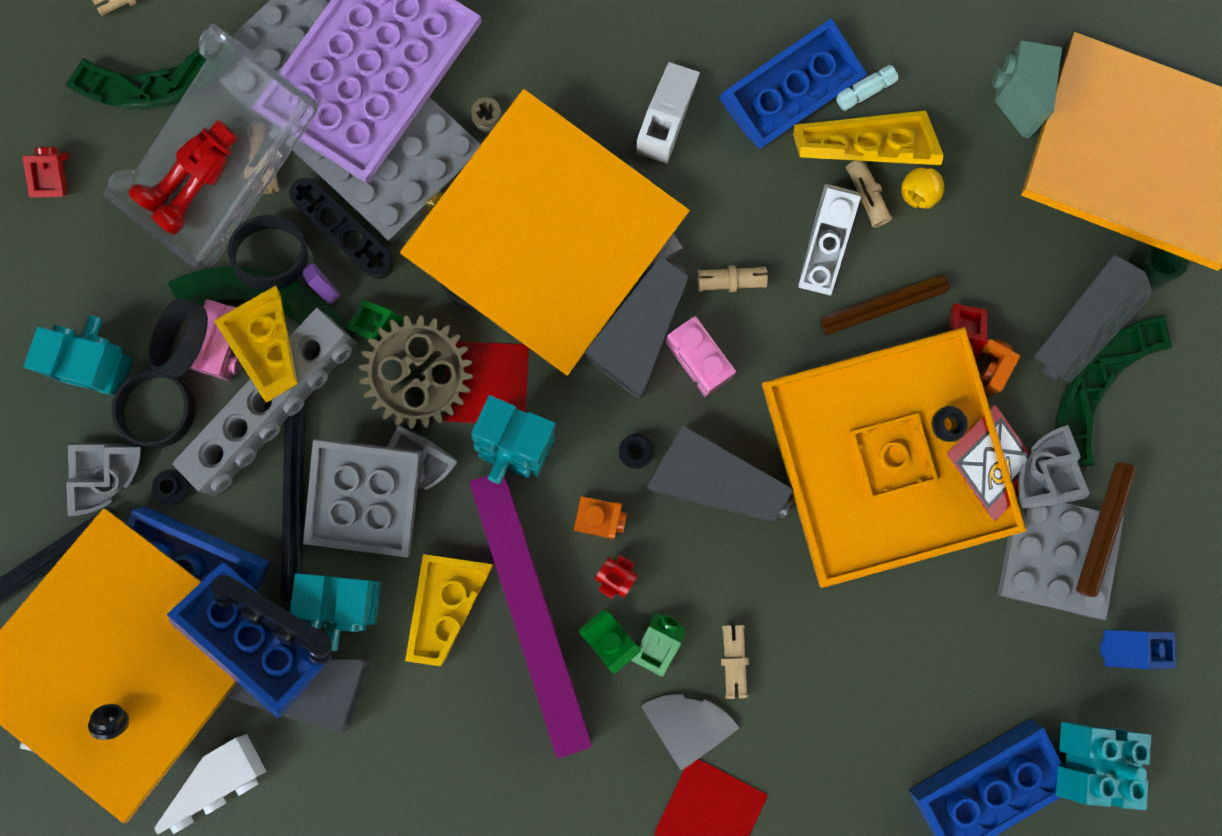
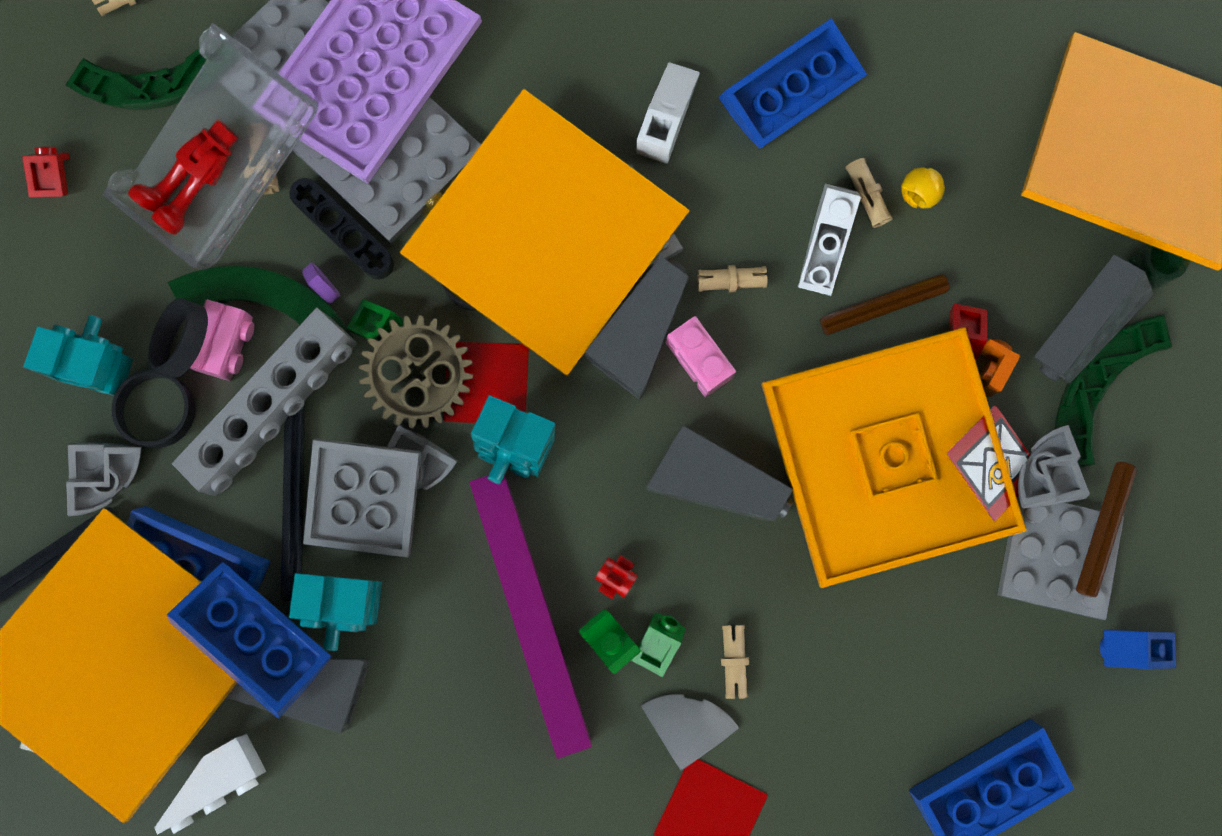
(108, 722): black plate -> none
(179, 491): black plate -> none
(258, 610): black plate -> none
(260, 223): black tyre -> none
(261, 342): yellow wing -> none
(442, 605): yellow wing -> none
(490, 104): dark tan bush -> none
(599, 518): orange bracket -> none
(640, 441): black plate -> none
(867, 87): light aqua axle -> none
(879, 138): yellow wing -> none
(958, 420): black plate -> none
(1028, 85): sand green slope -> none
(1103, 766): teal brick -> none

